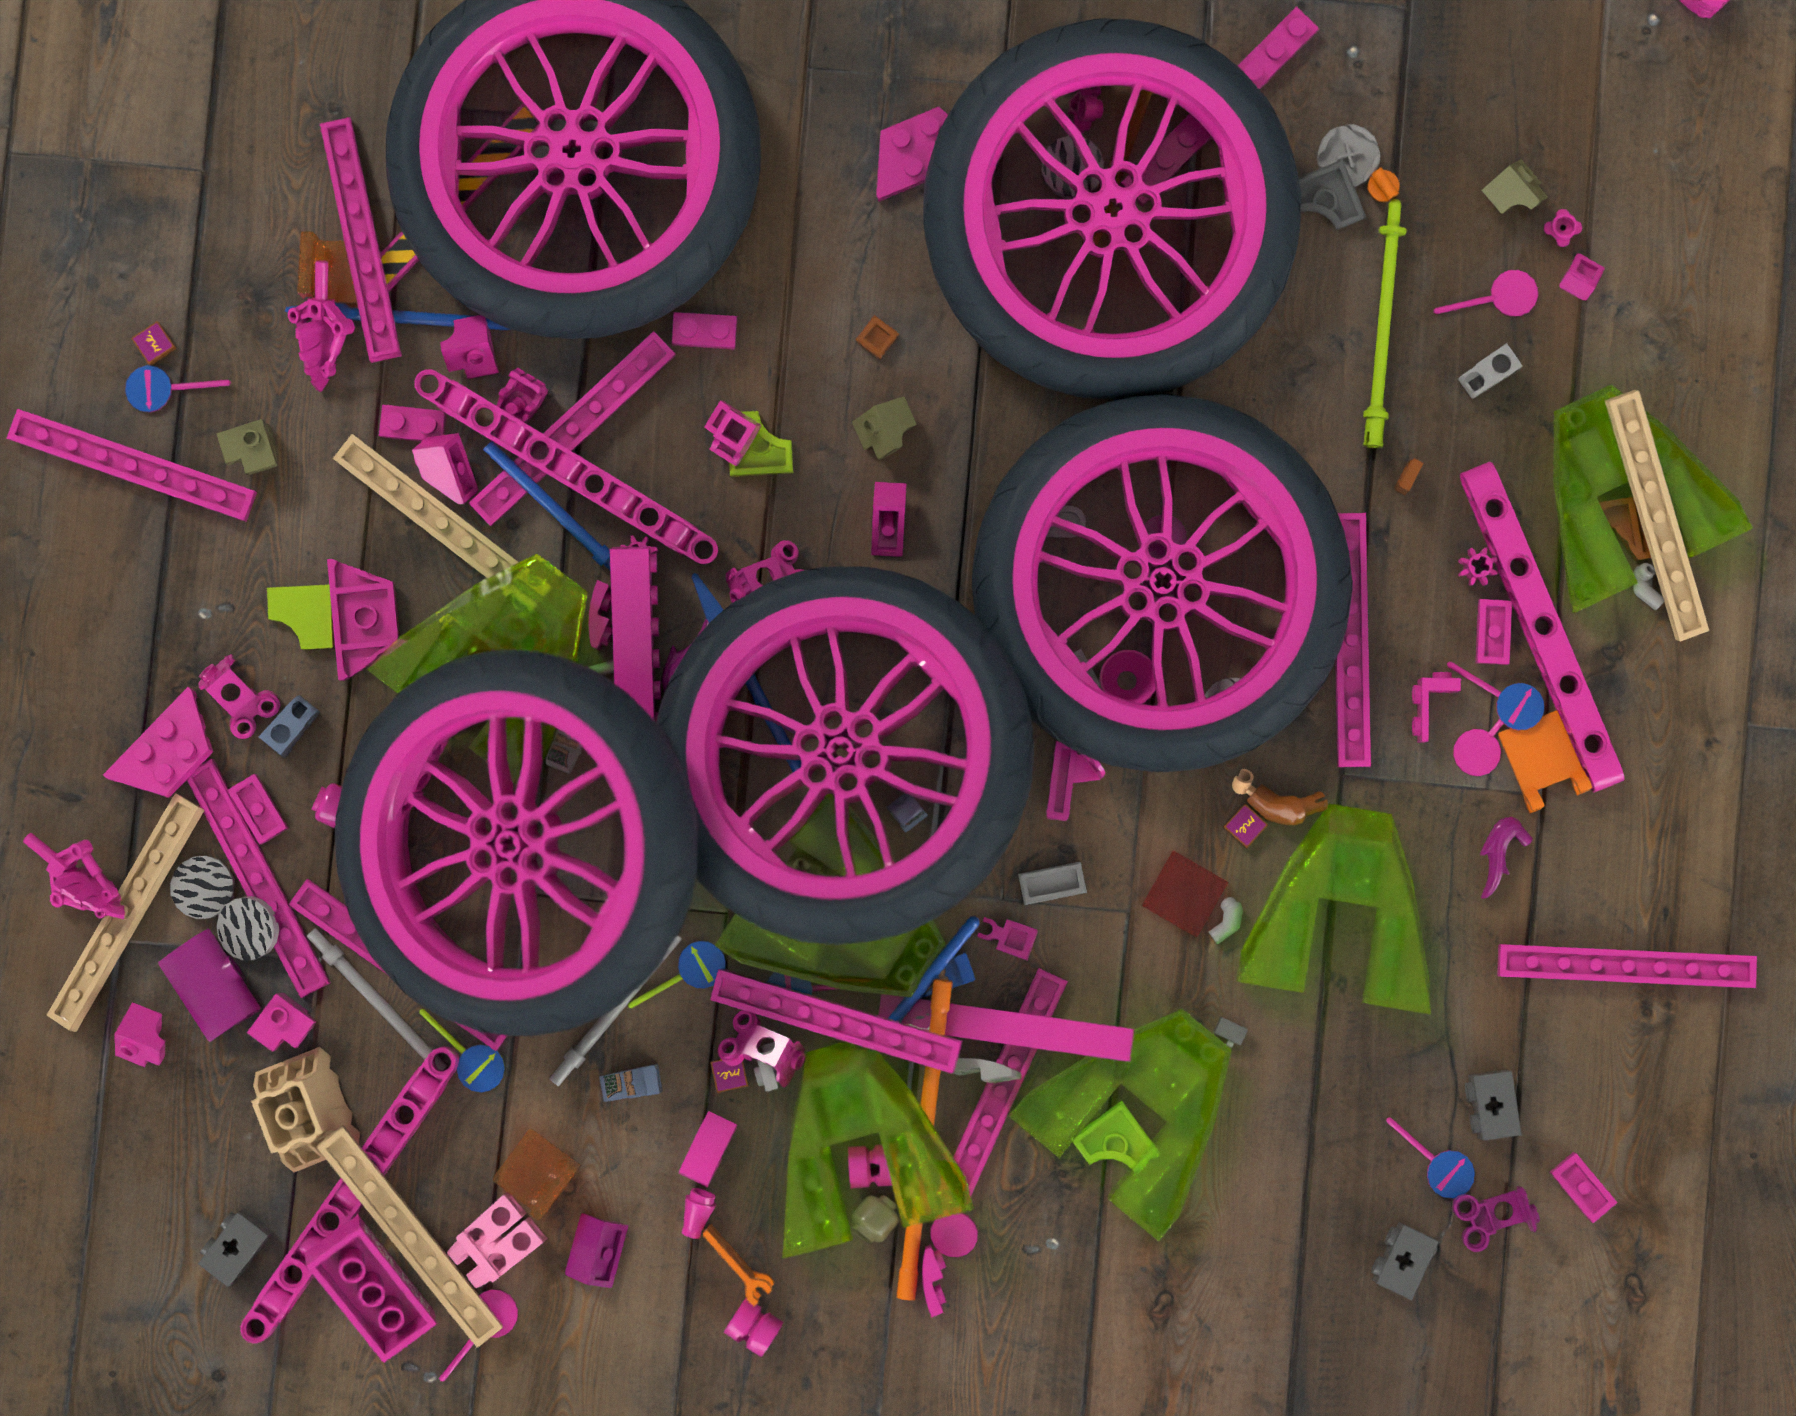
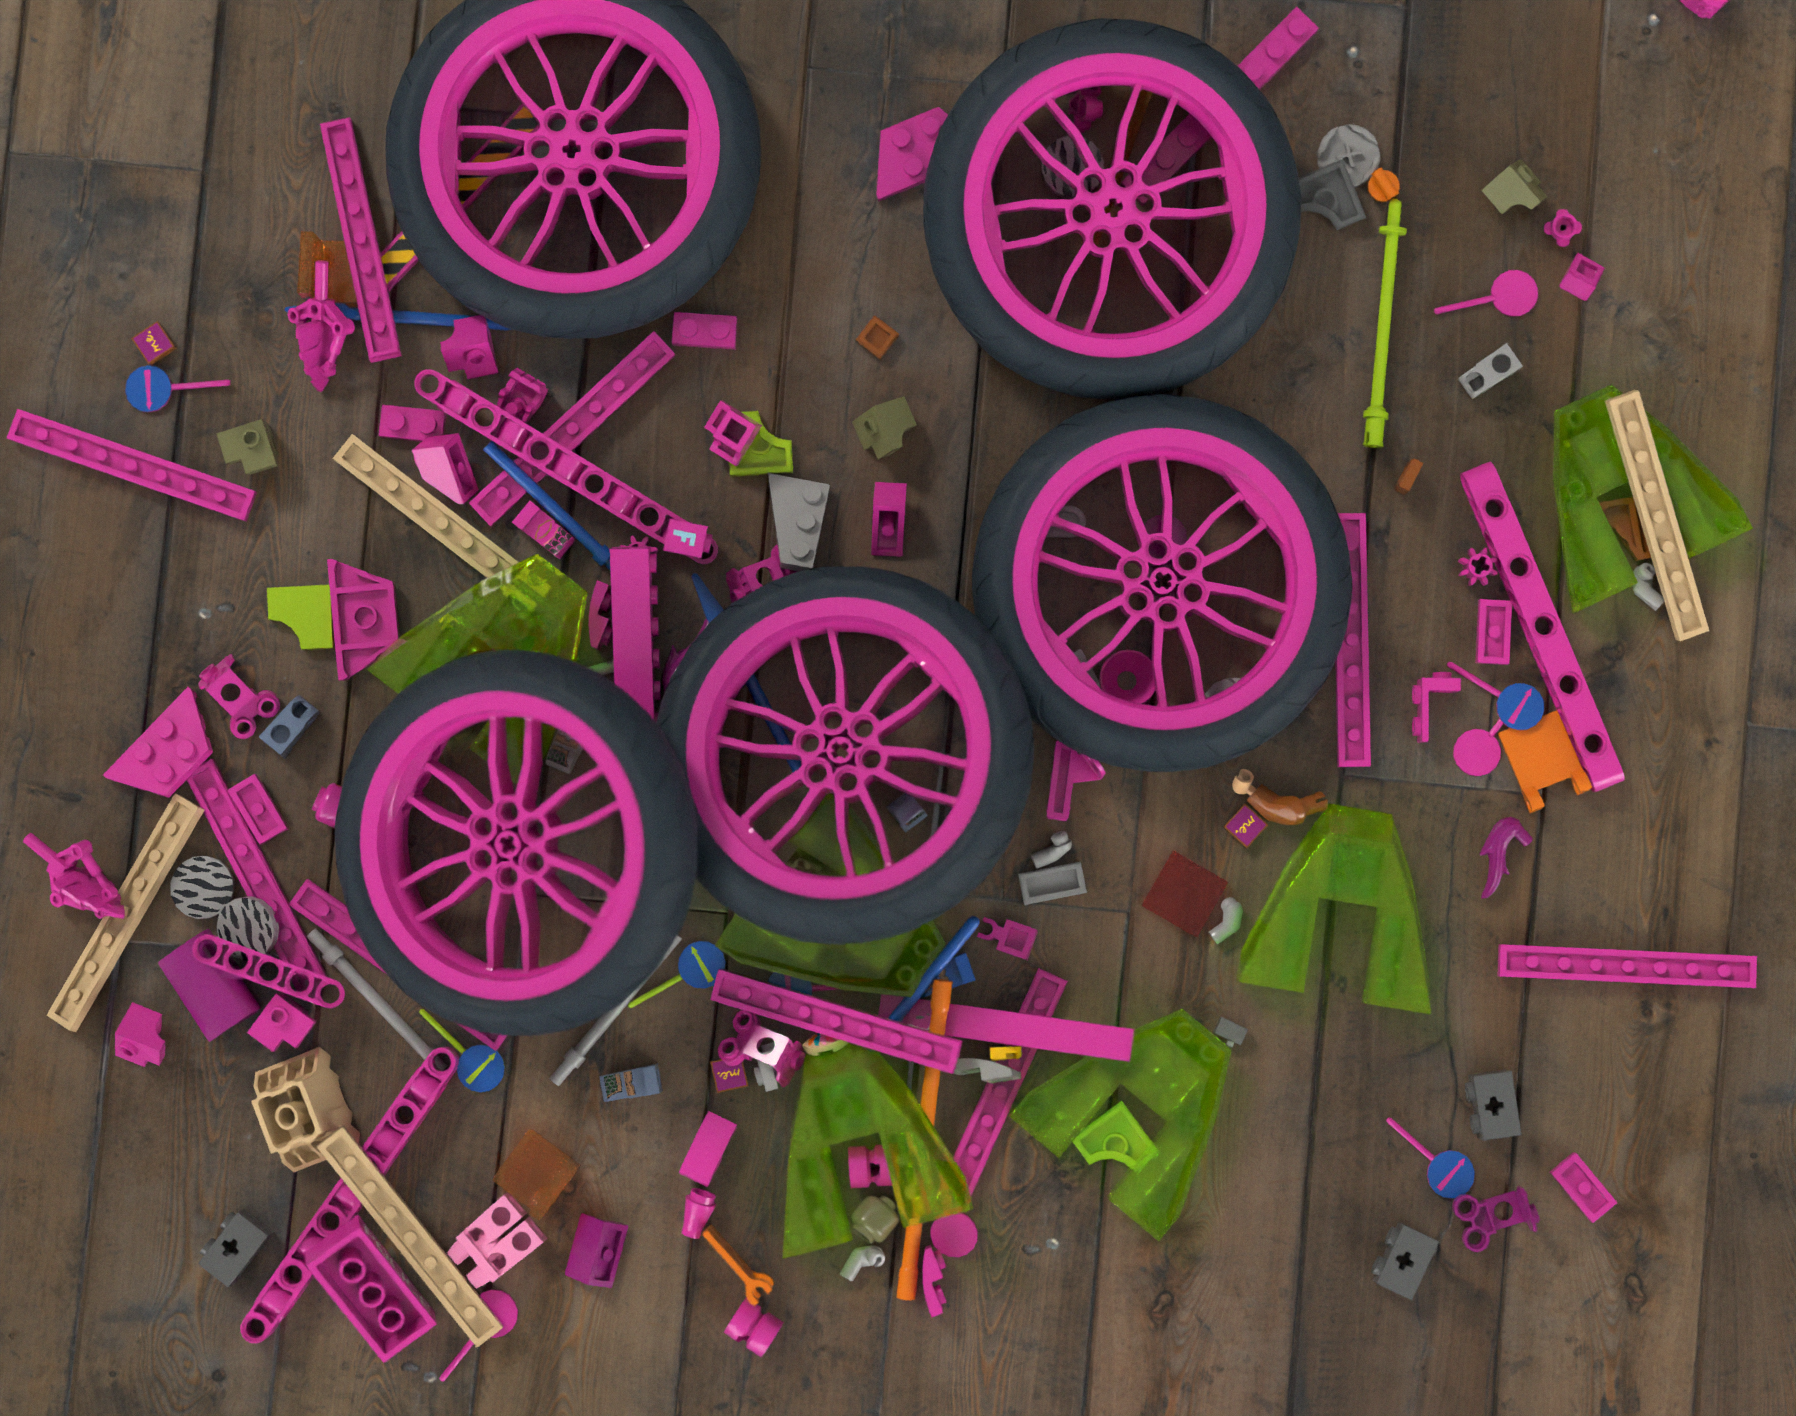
(255, 962): none -> dark pink beam
(543, 530): none -> dark pink leg
(687, 538): none -> dark pink brick
(798, 519): none -> light grey wing
(822, 1043): none -> tan tile
(862, 1257): none -> light grey arm
(1005, 1052): none -> yellow tile
(1048, 855): none -> light grey arm

